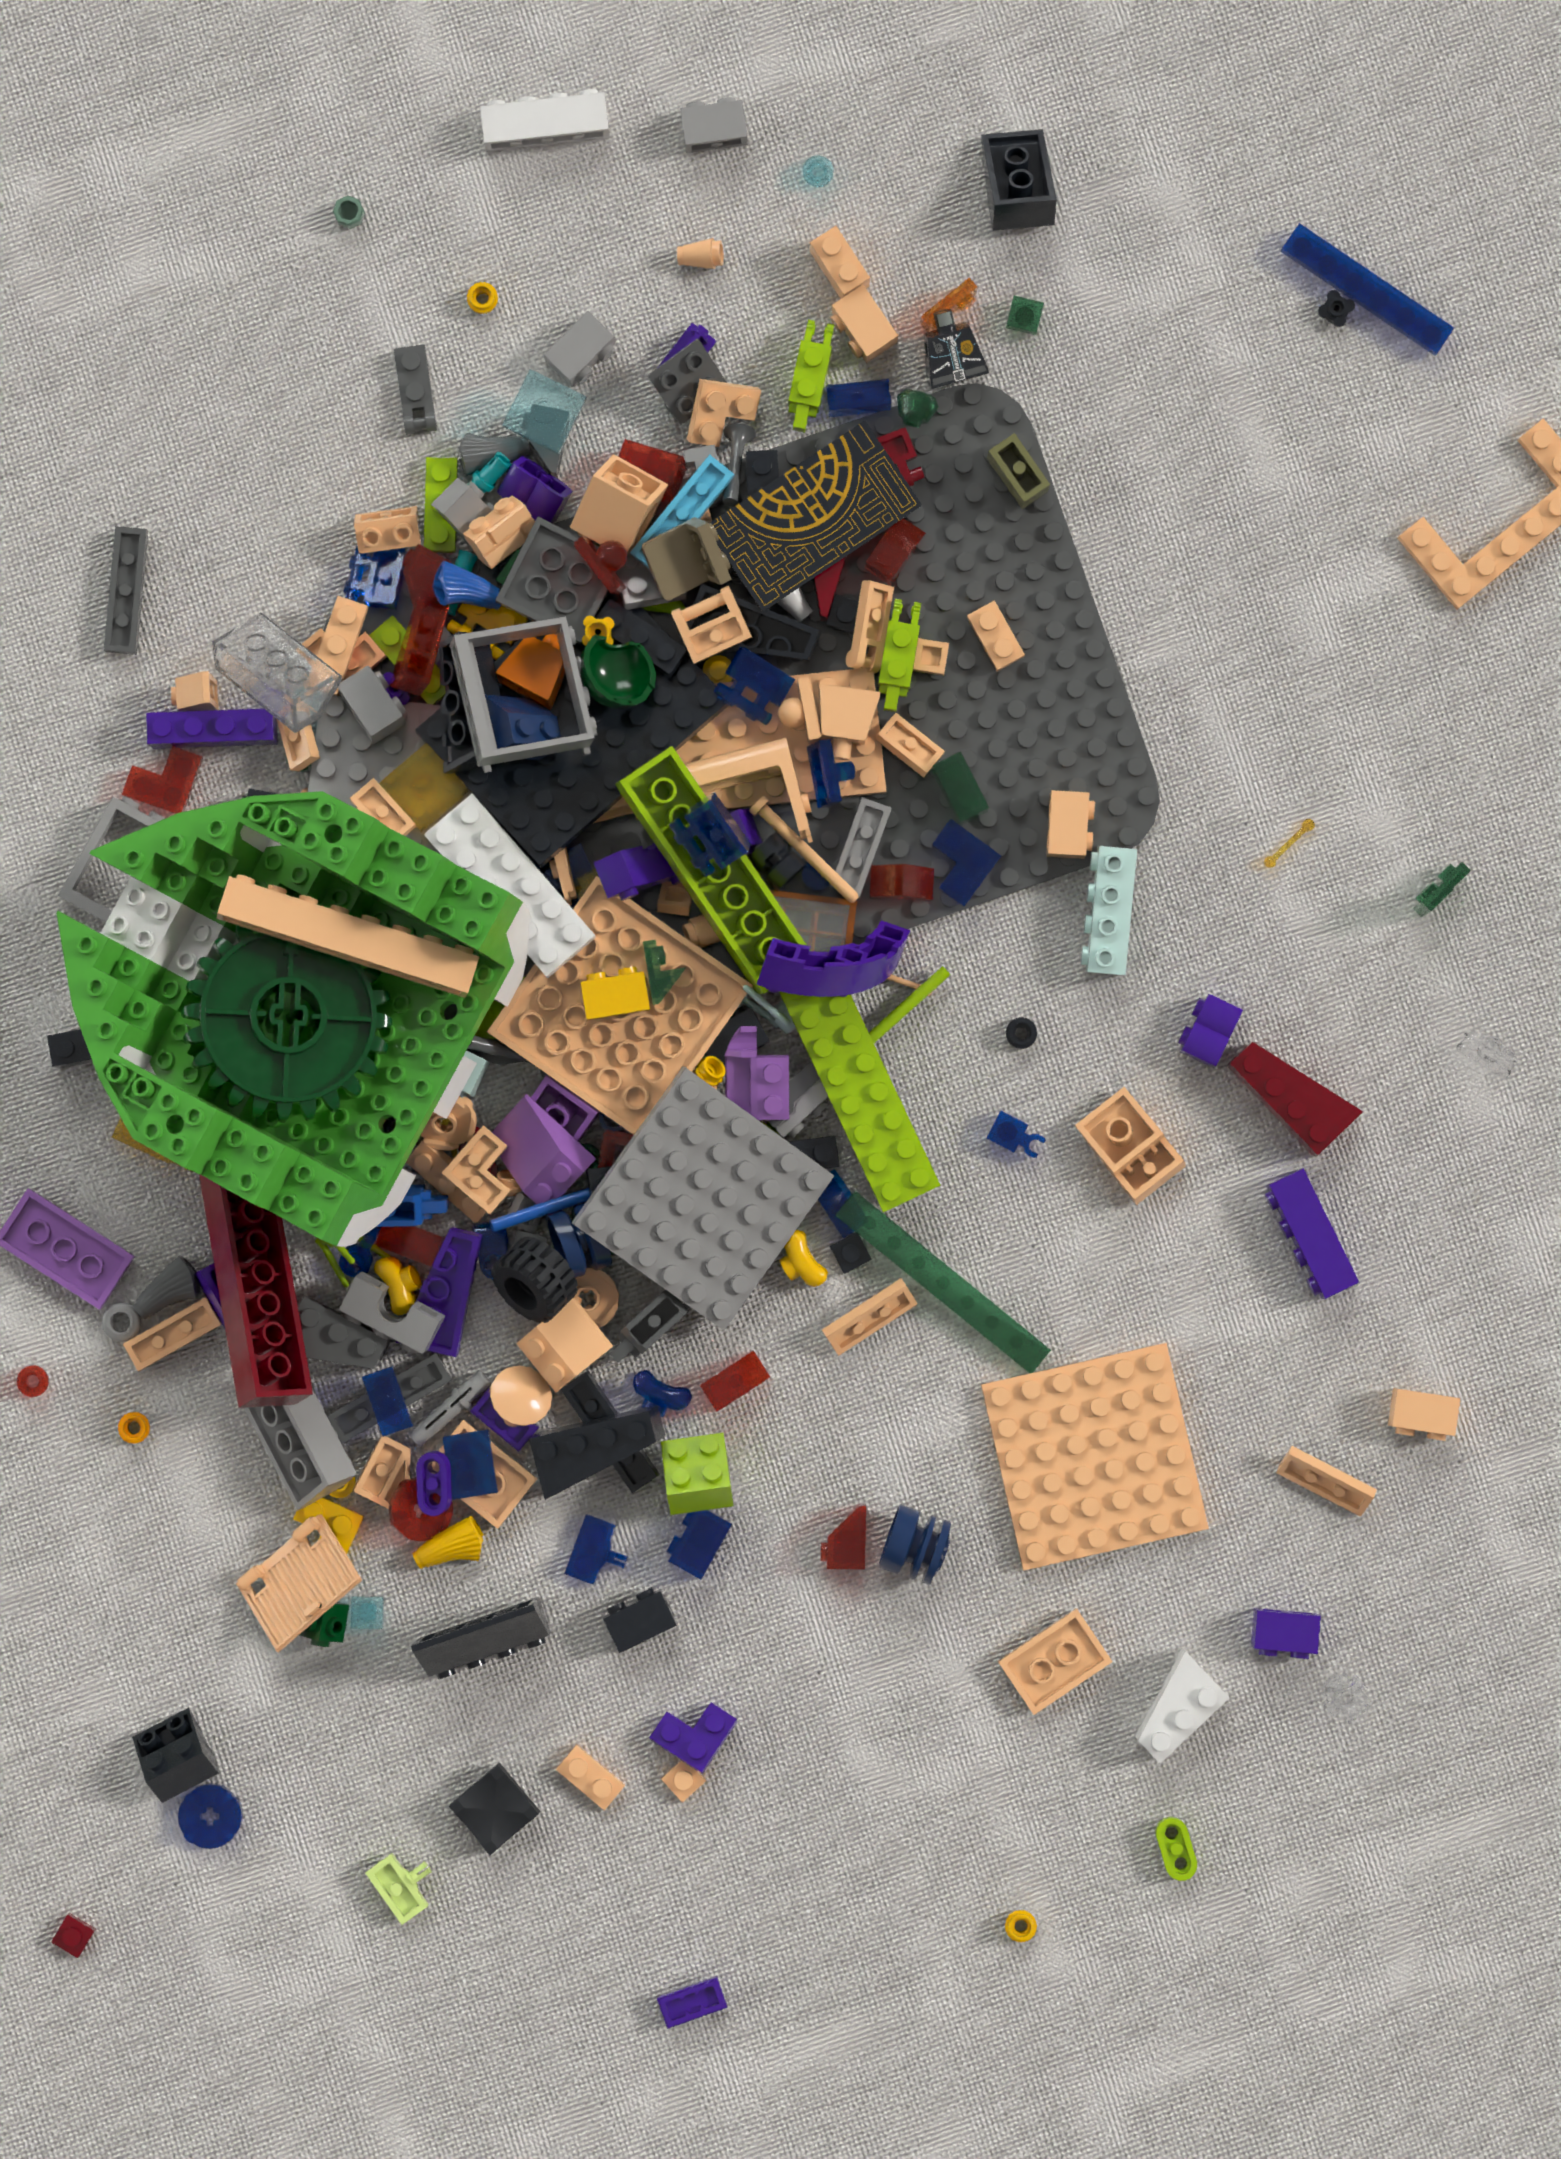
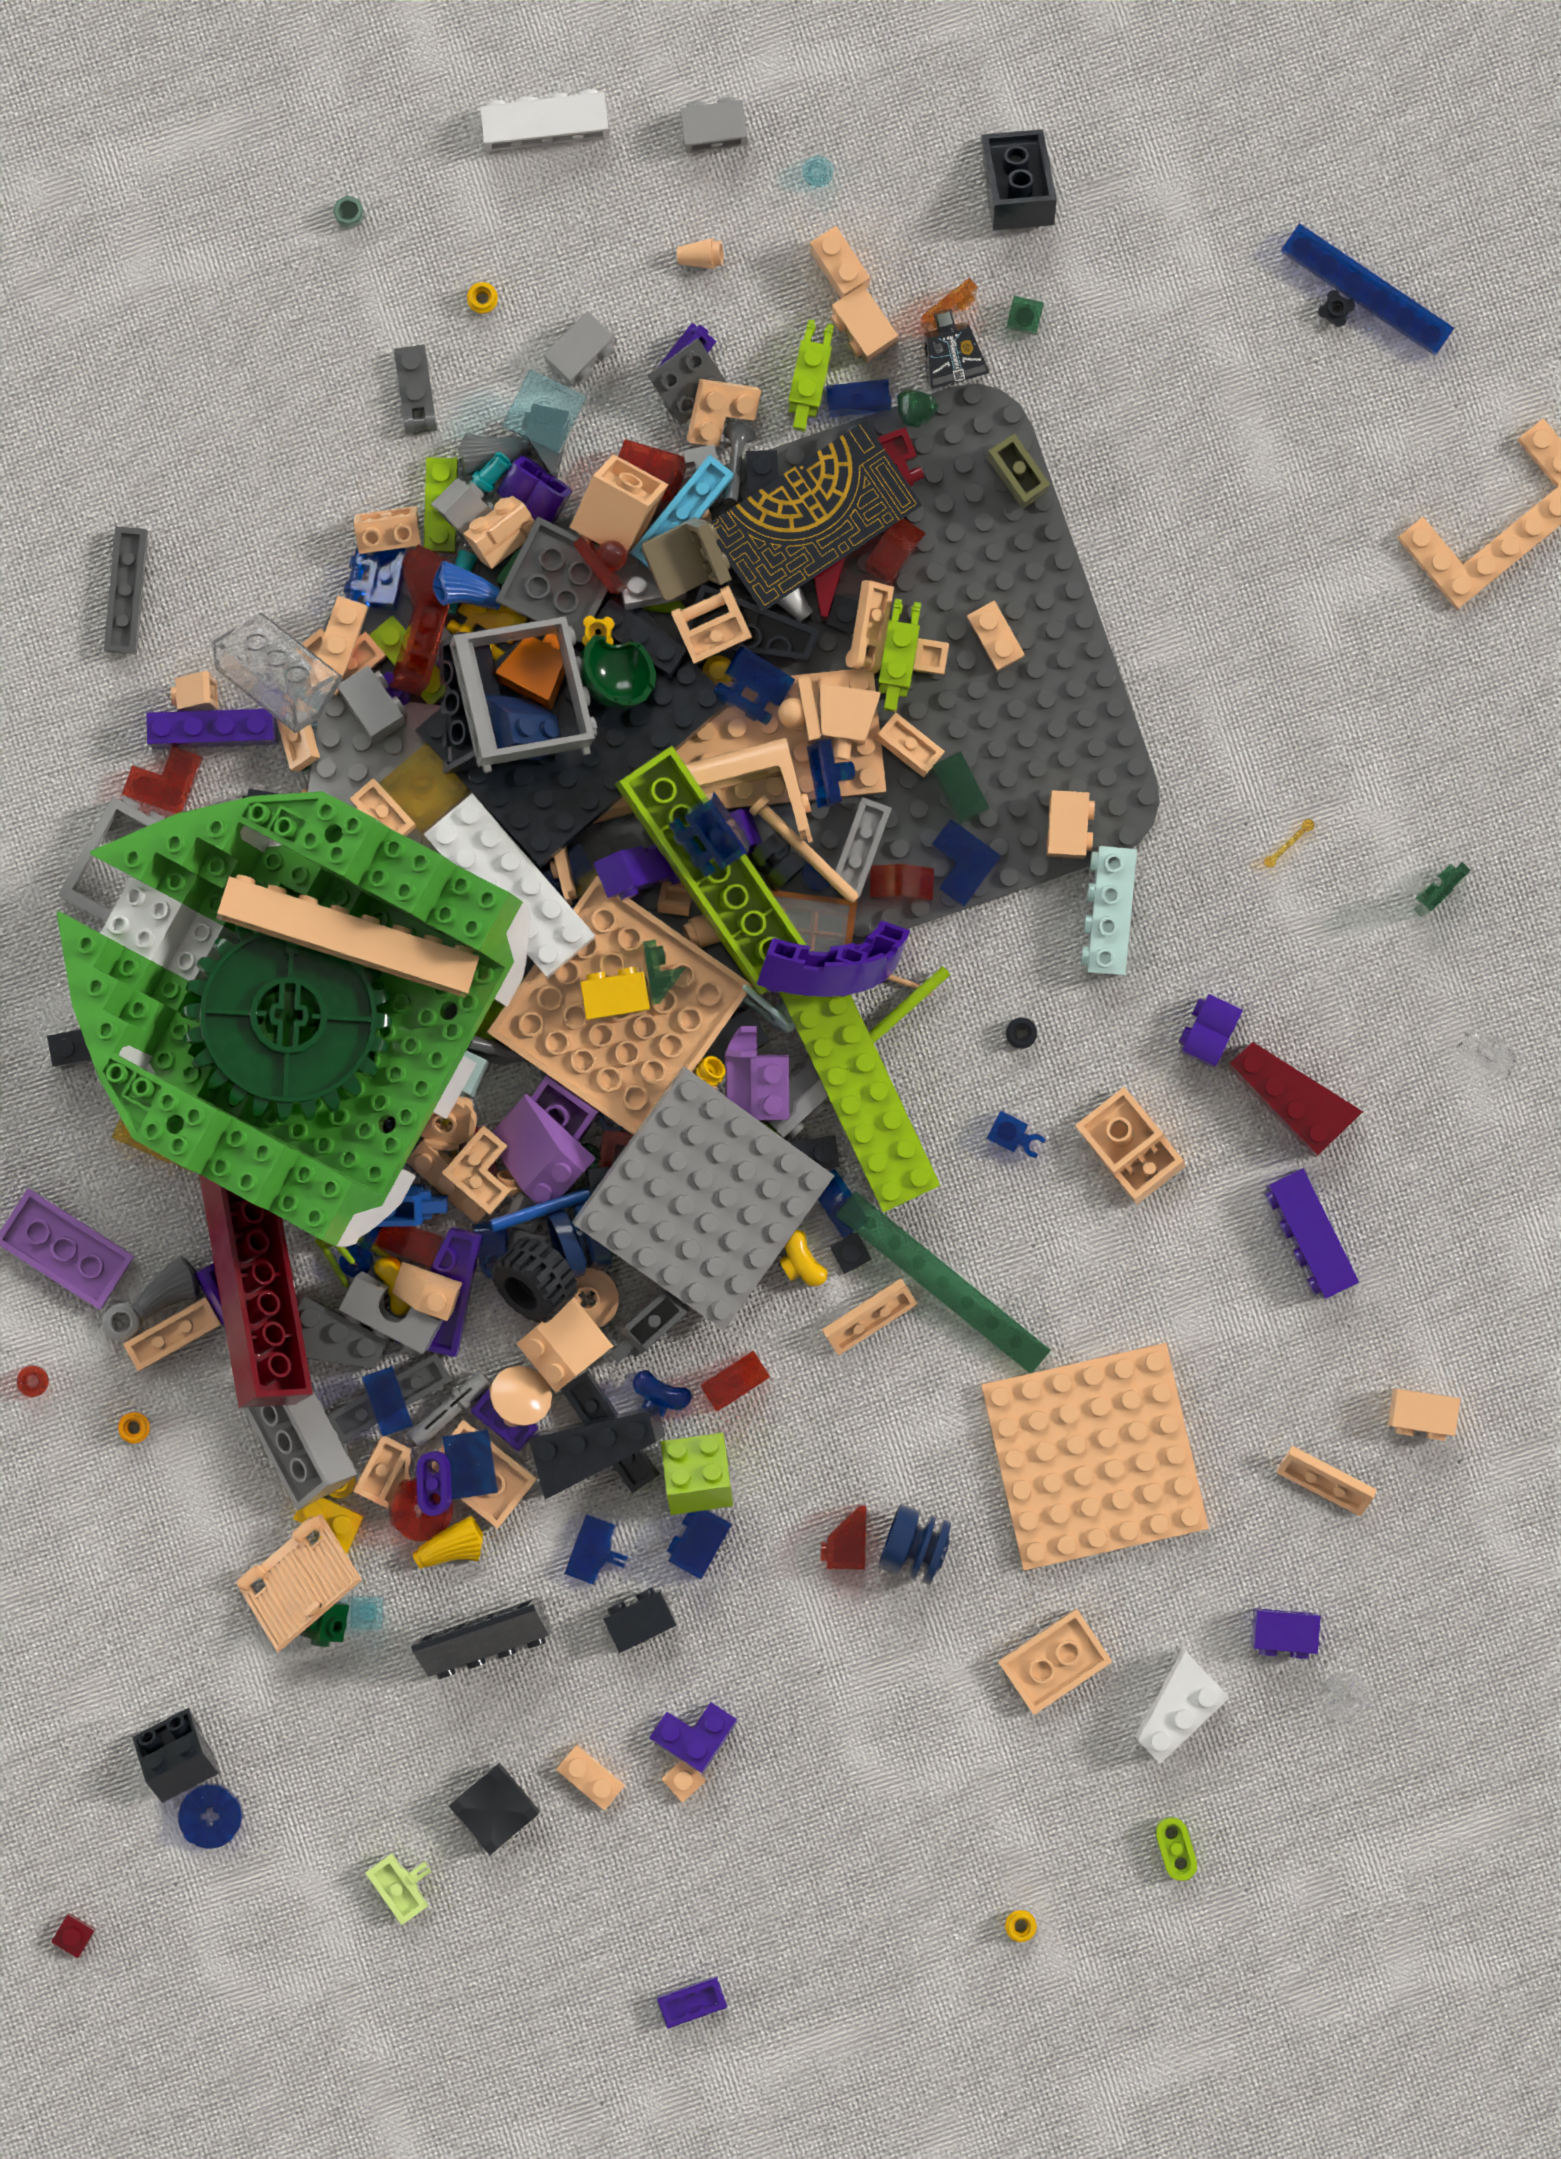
(427, 1291): none -> light nougat slope

